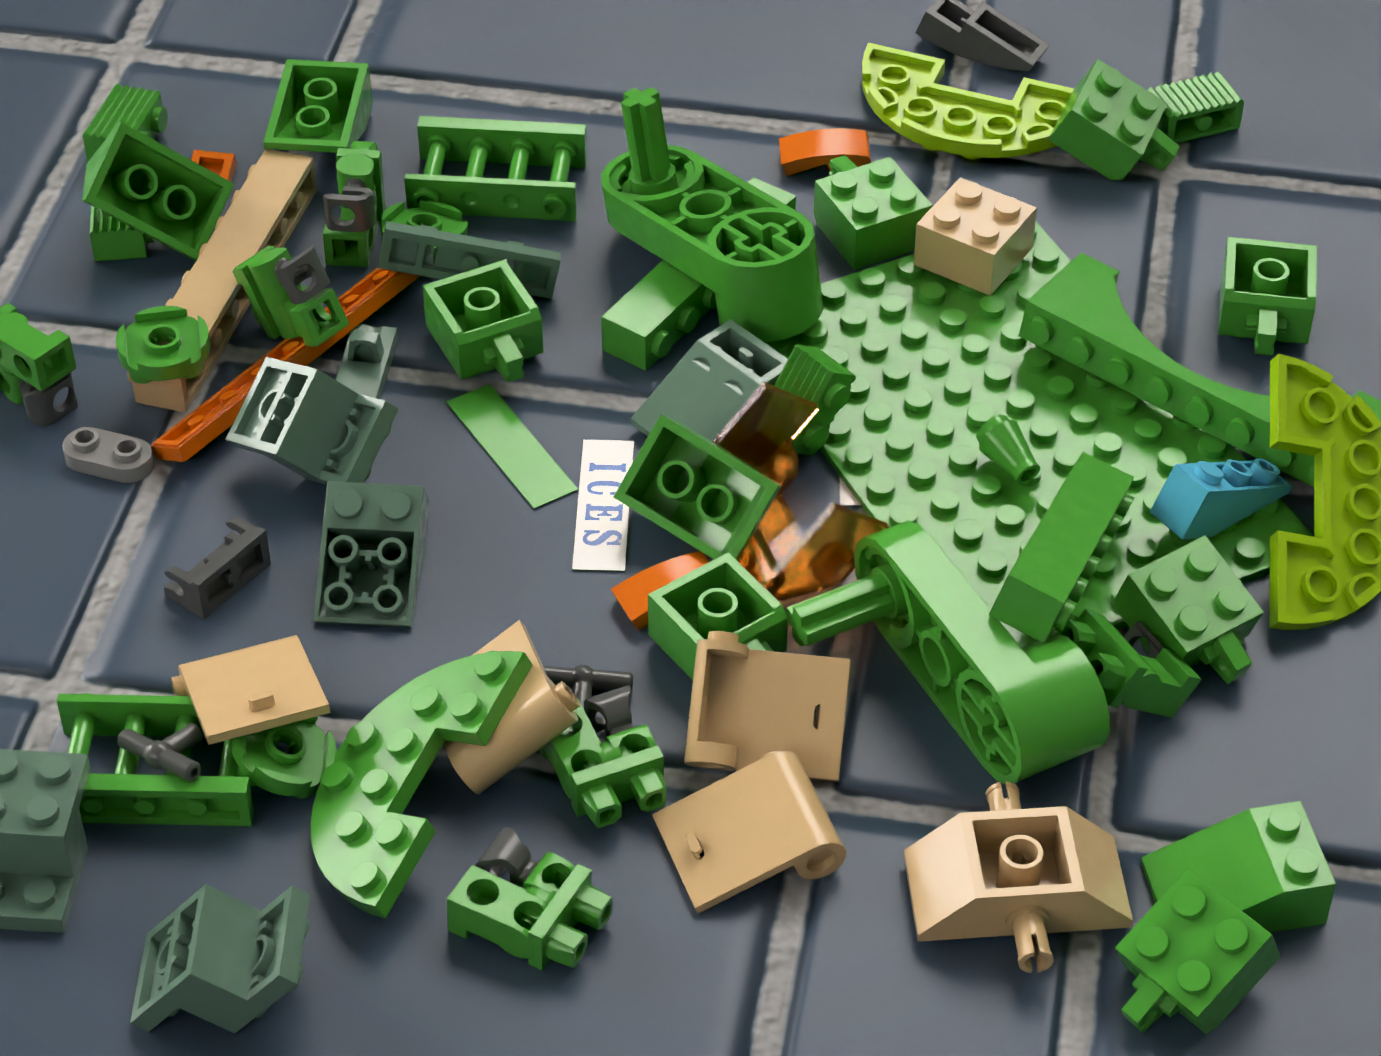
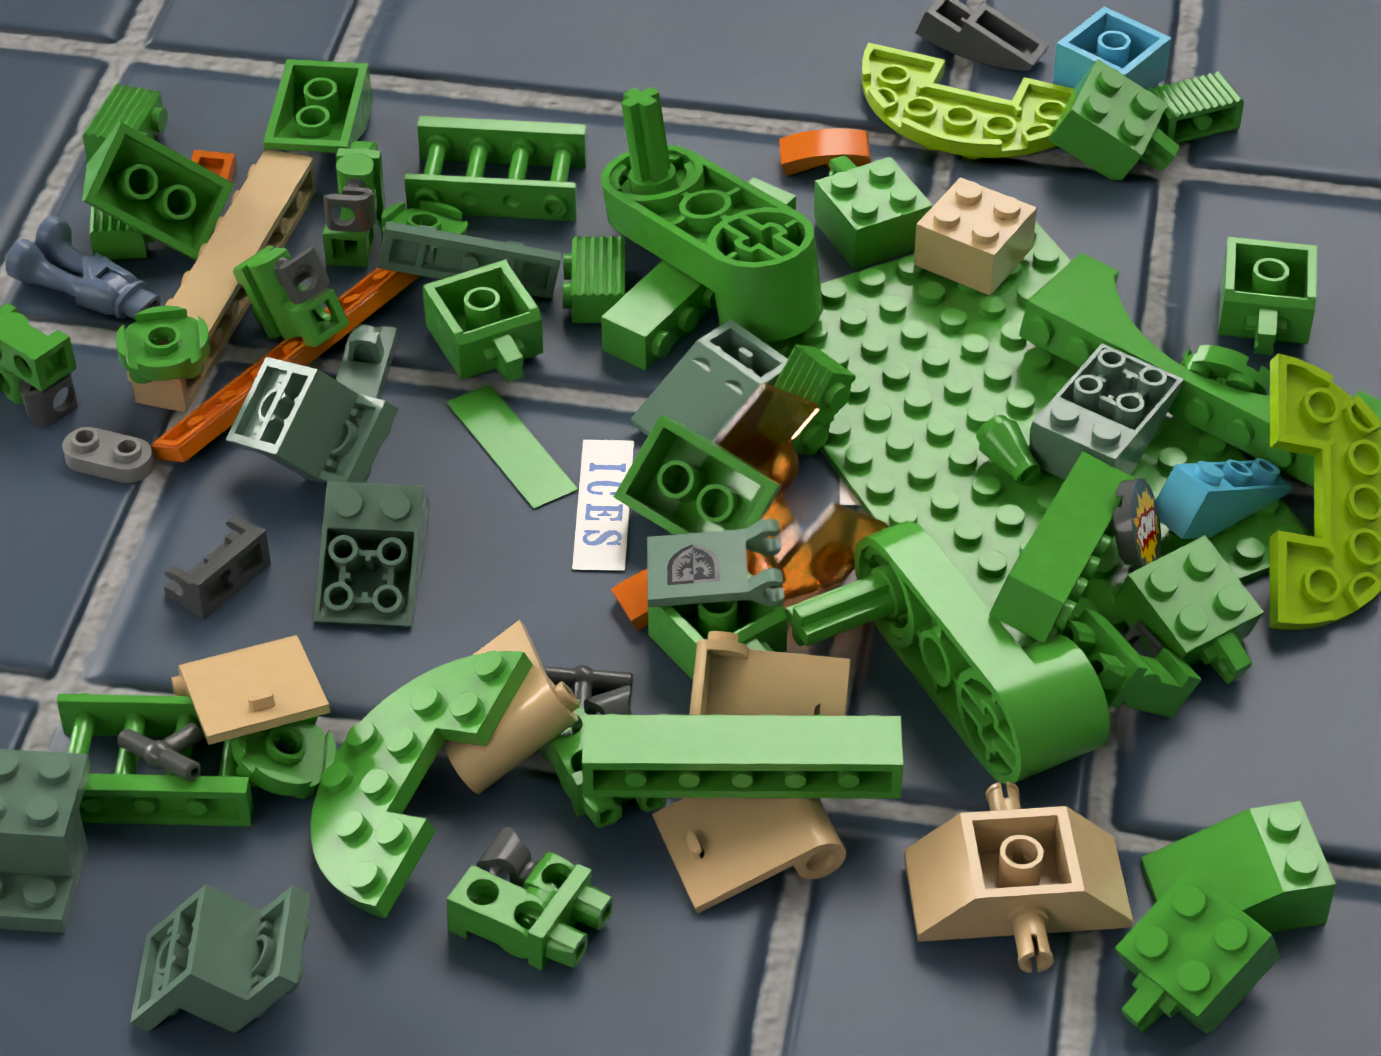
(104, 284): none -> sand blue piece
(596, 277): none -> bright green brick
(713, 567): none -> sand green flag
(742, 756): none -> brick
(1104, 411): none -> sand green slope
(1117, 41): none -> medium azure brick
(1137, 524): none -> dark grey tile
(1227, 368): none -> bright green plate

